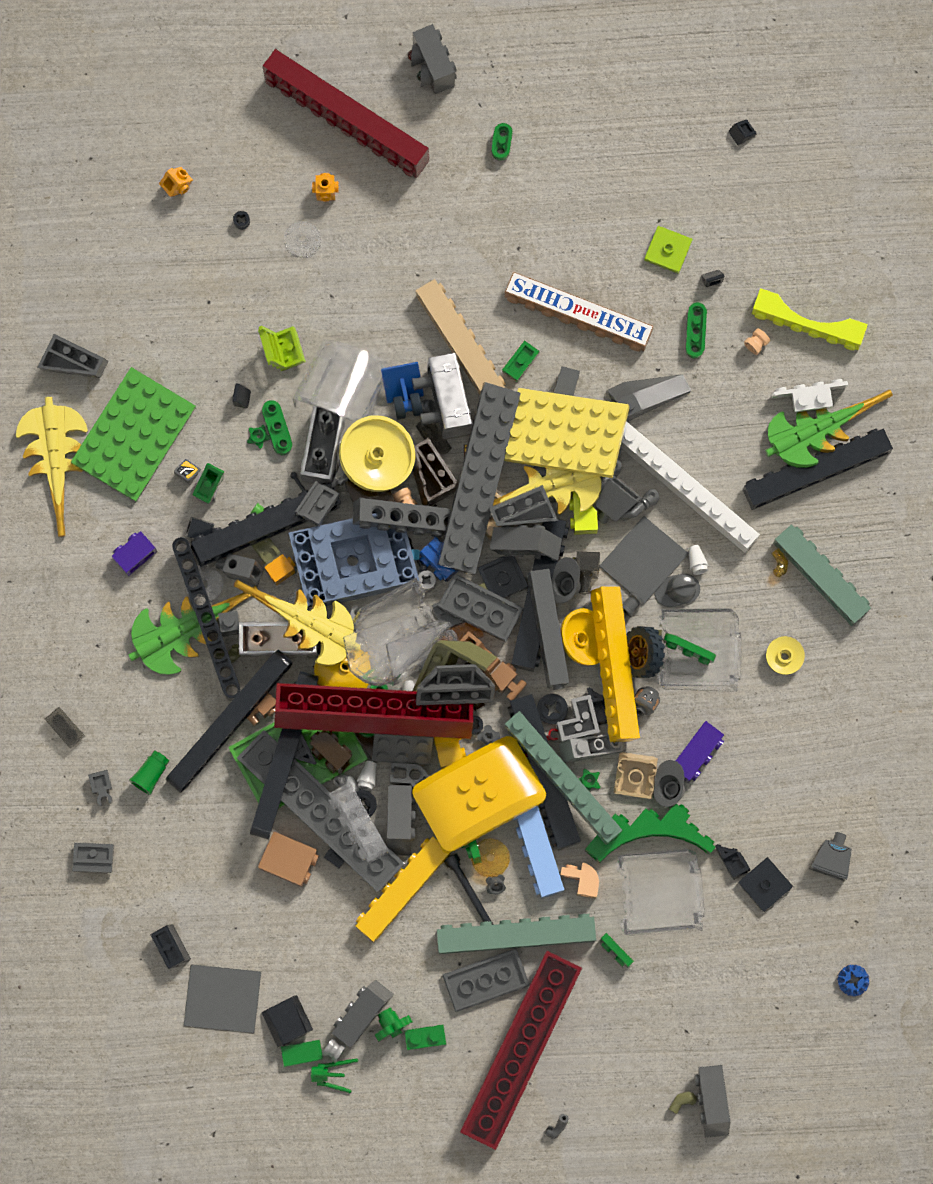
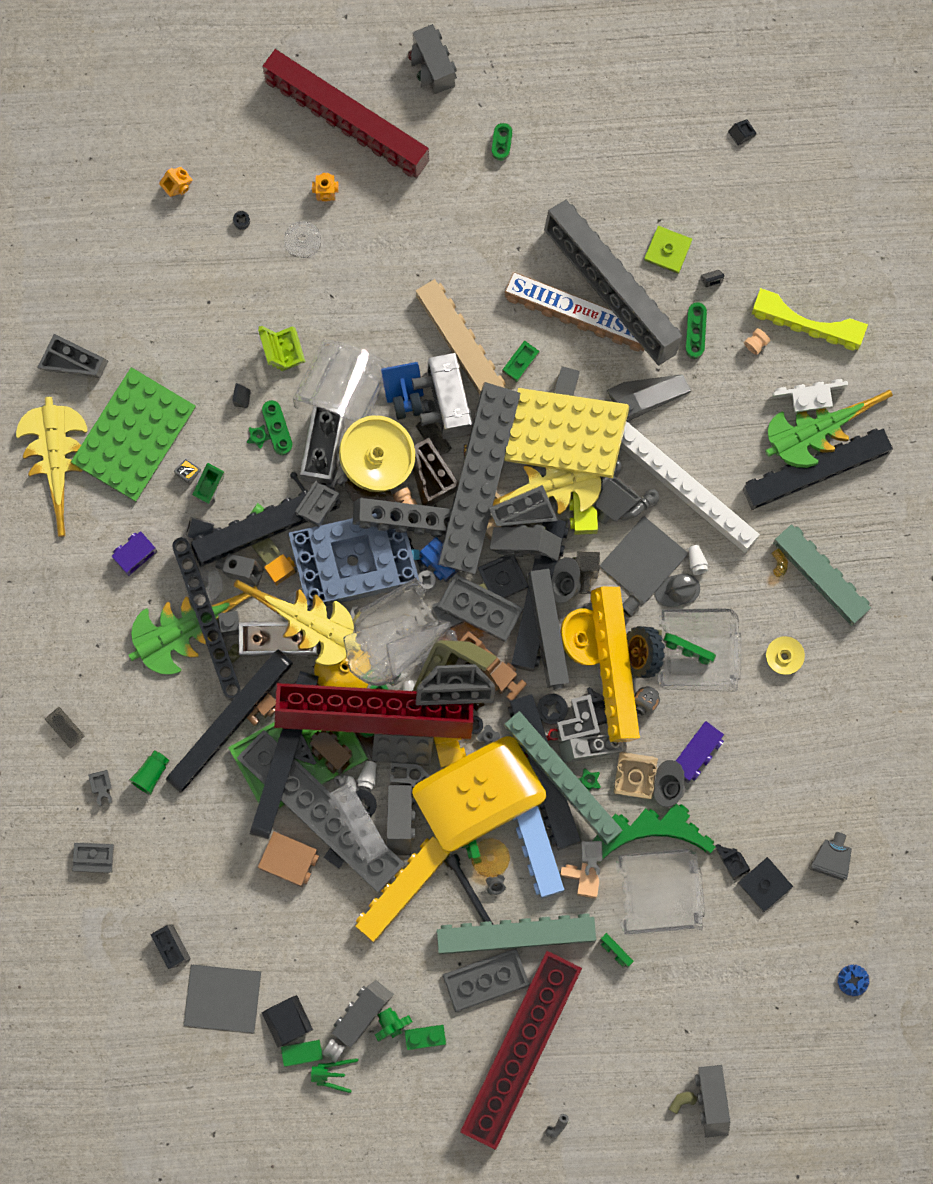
(592, 853): none -> dark grey plate
(612, 282): none -> dark grey brick

